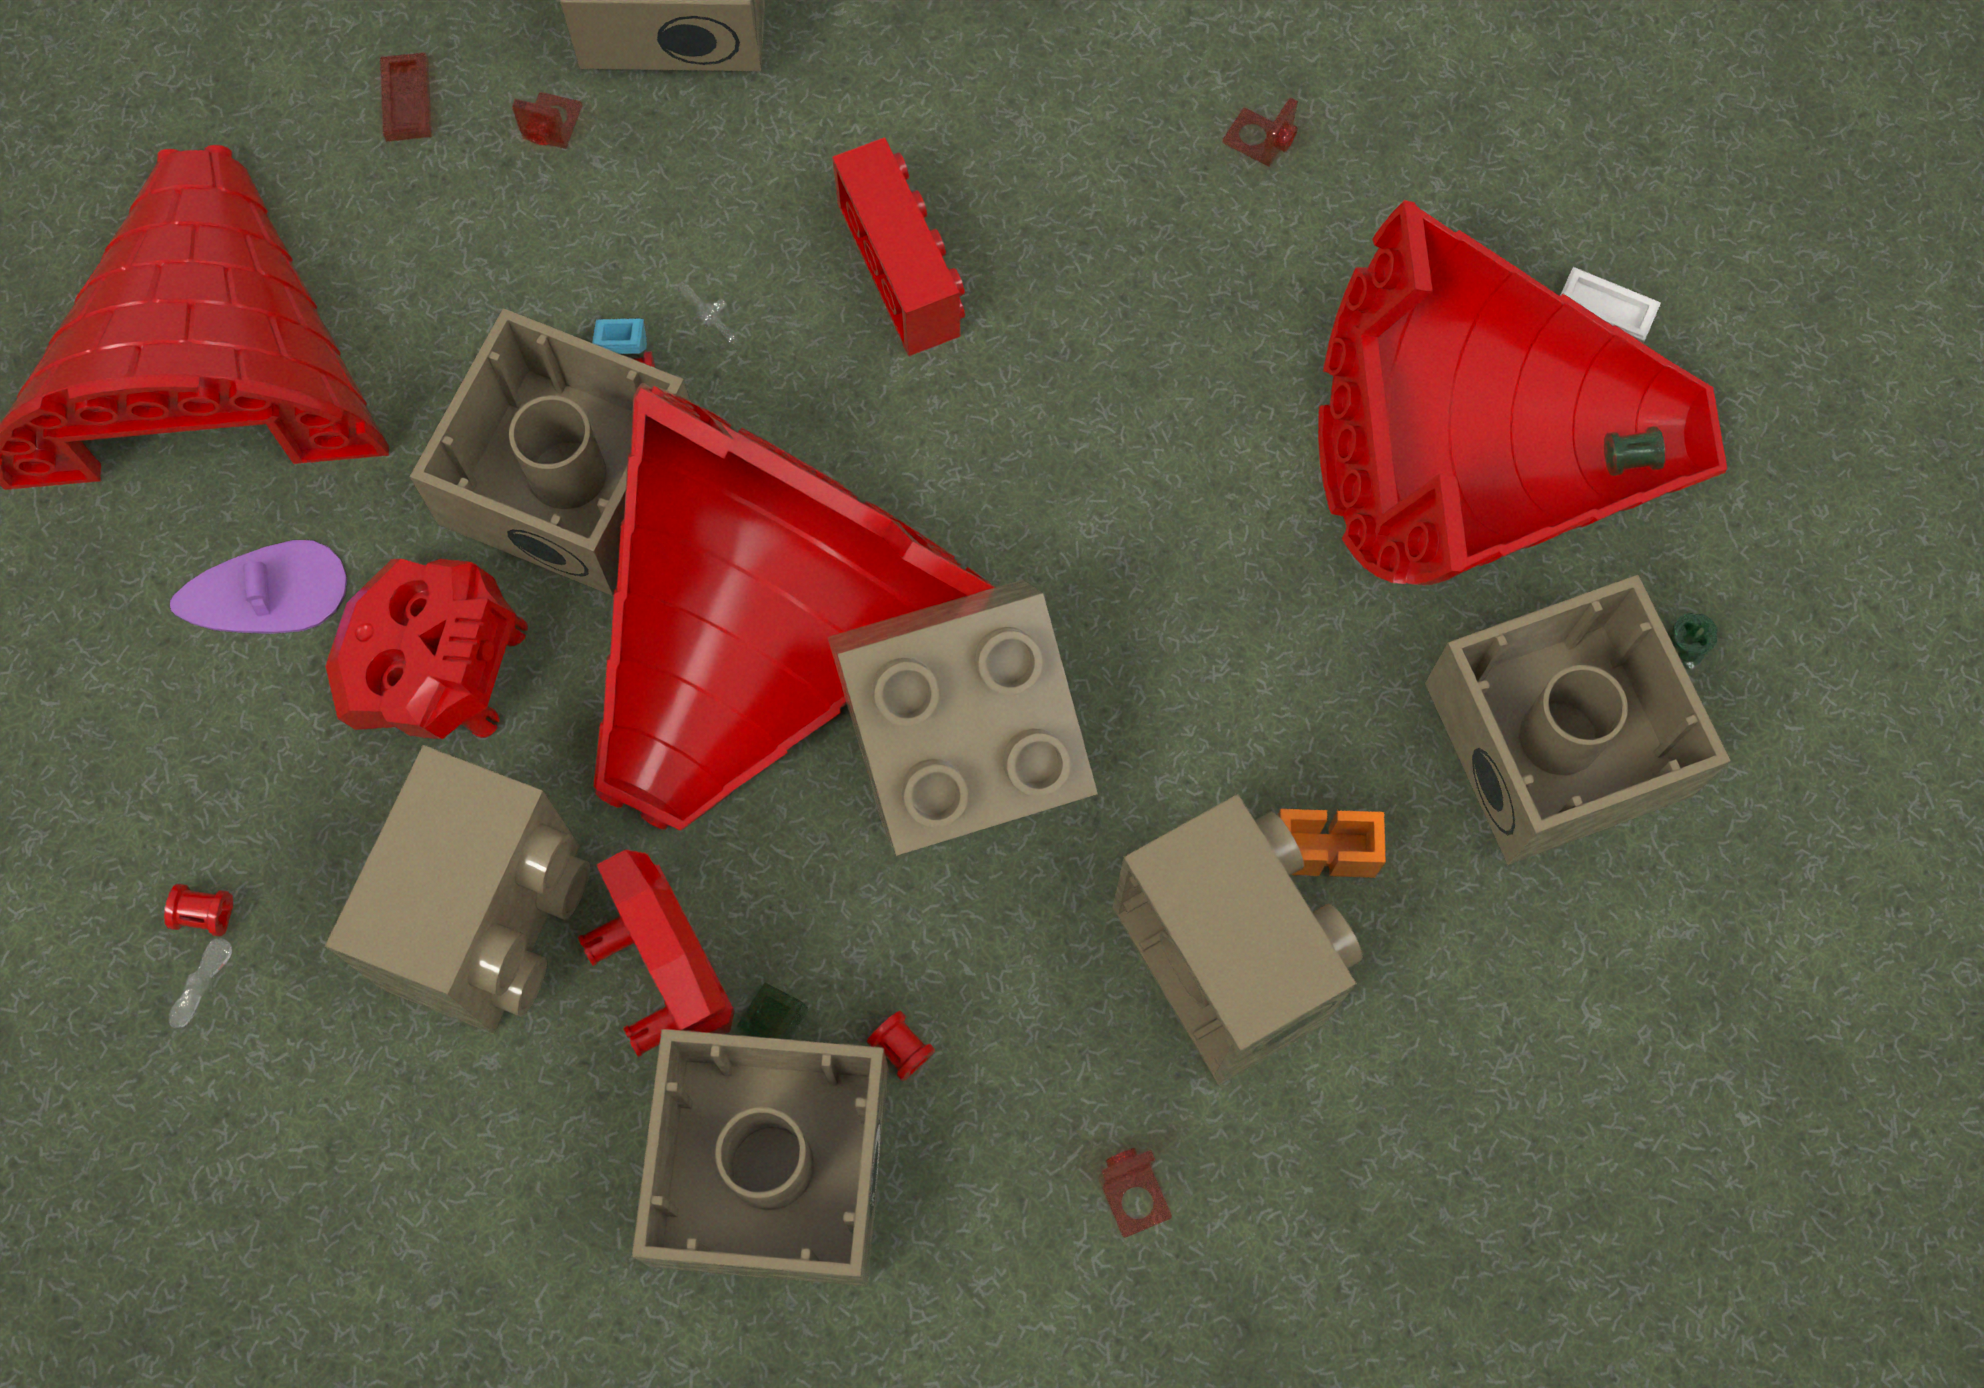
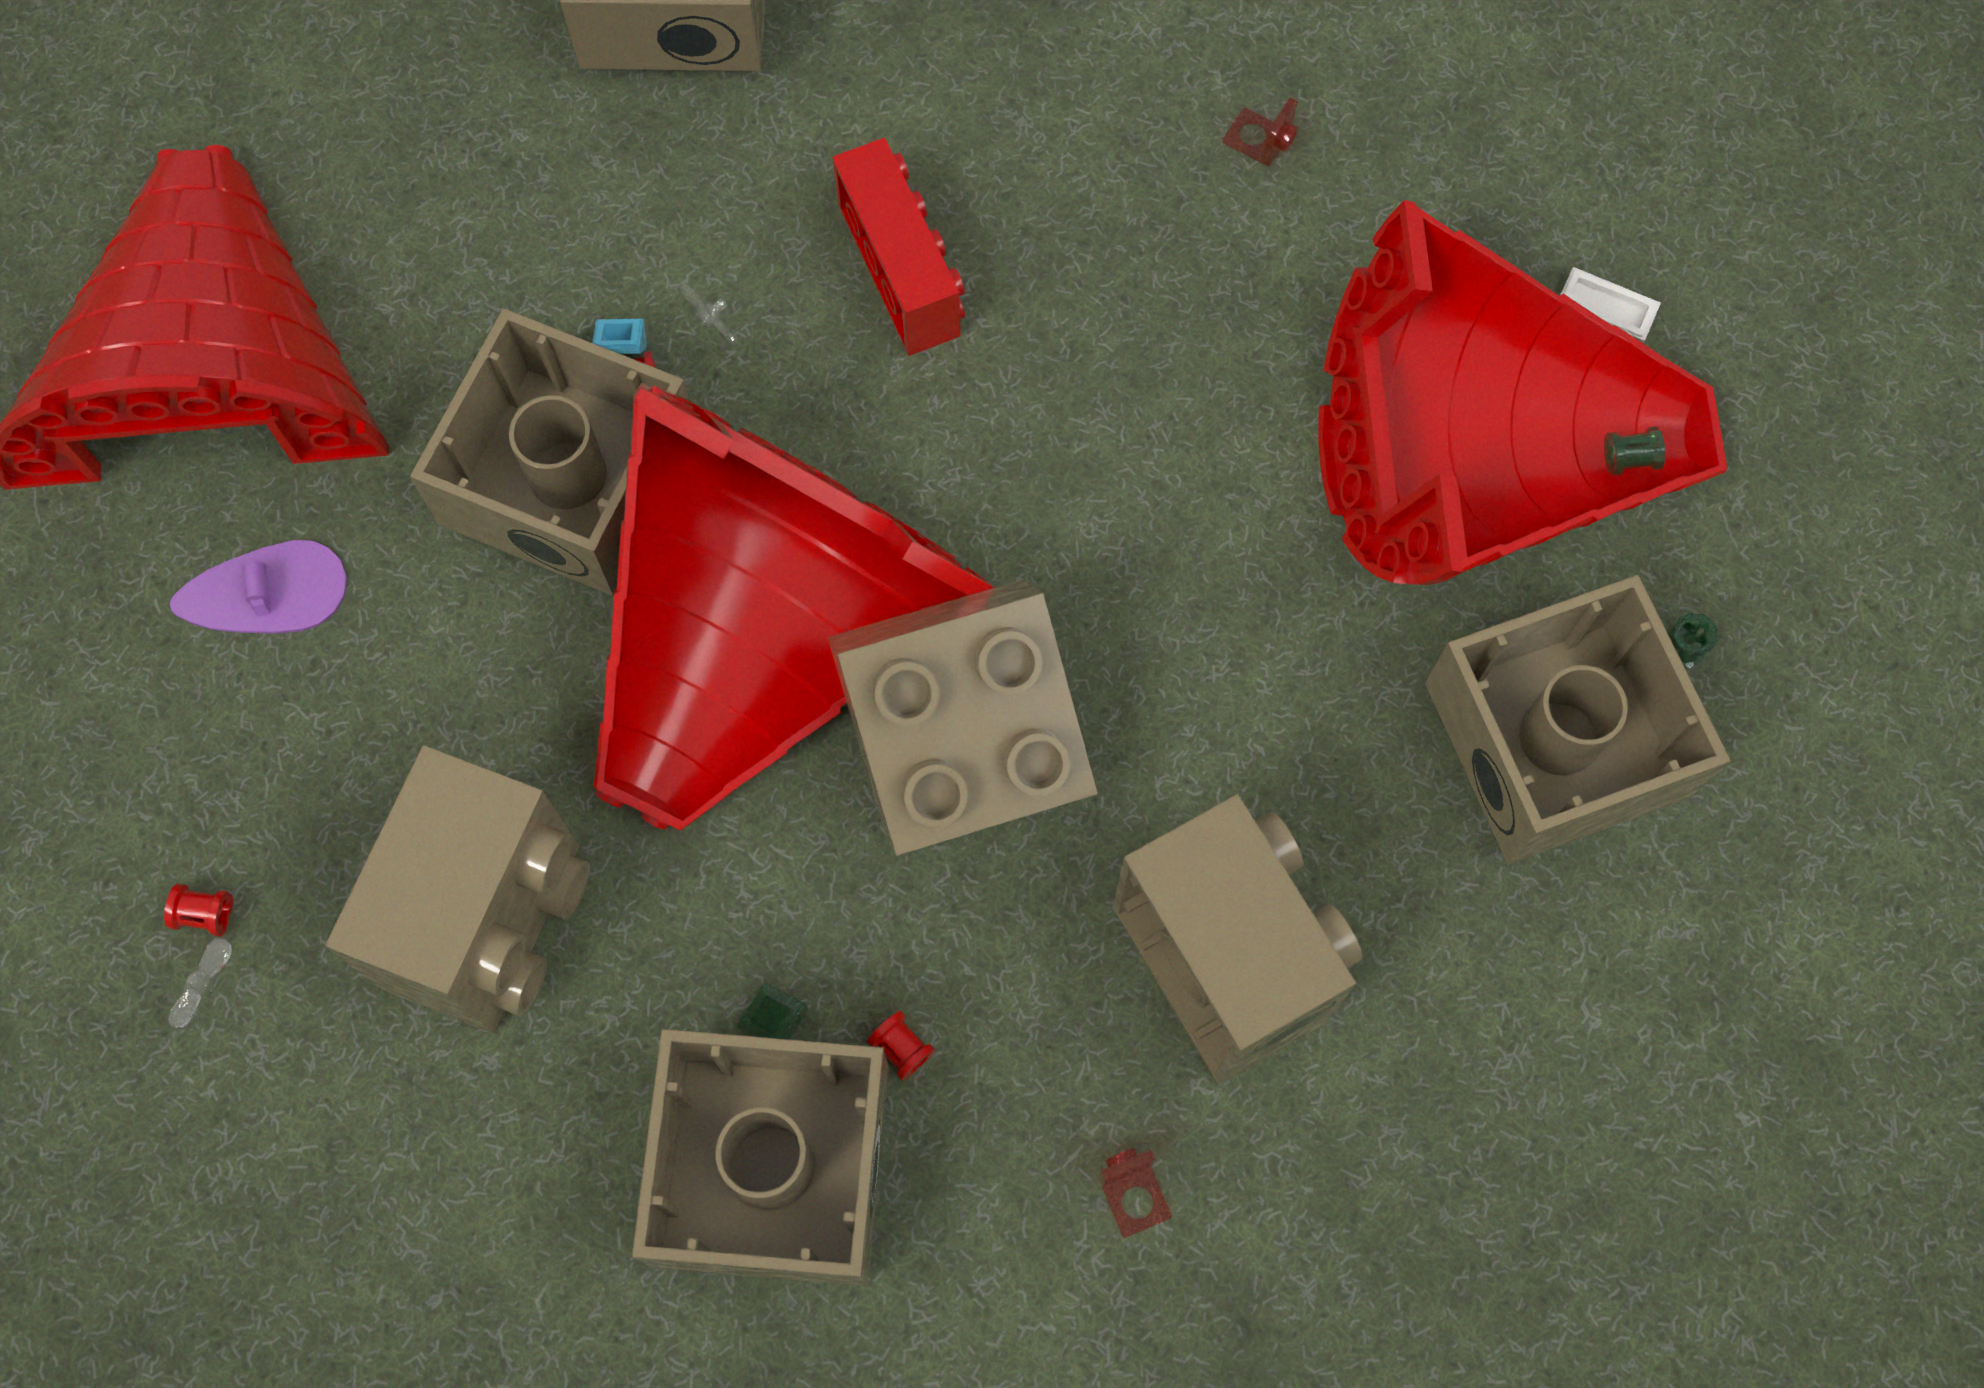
(405, 97): clear red tile -> none
(422, 649): red brick -> none
(543, 123): clear red bracket -> none
(668, 946): red brick -> none
(1350, 849): orange piece -> none

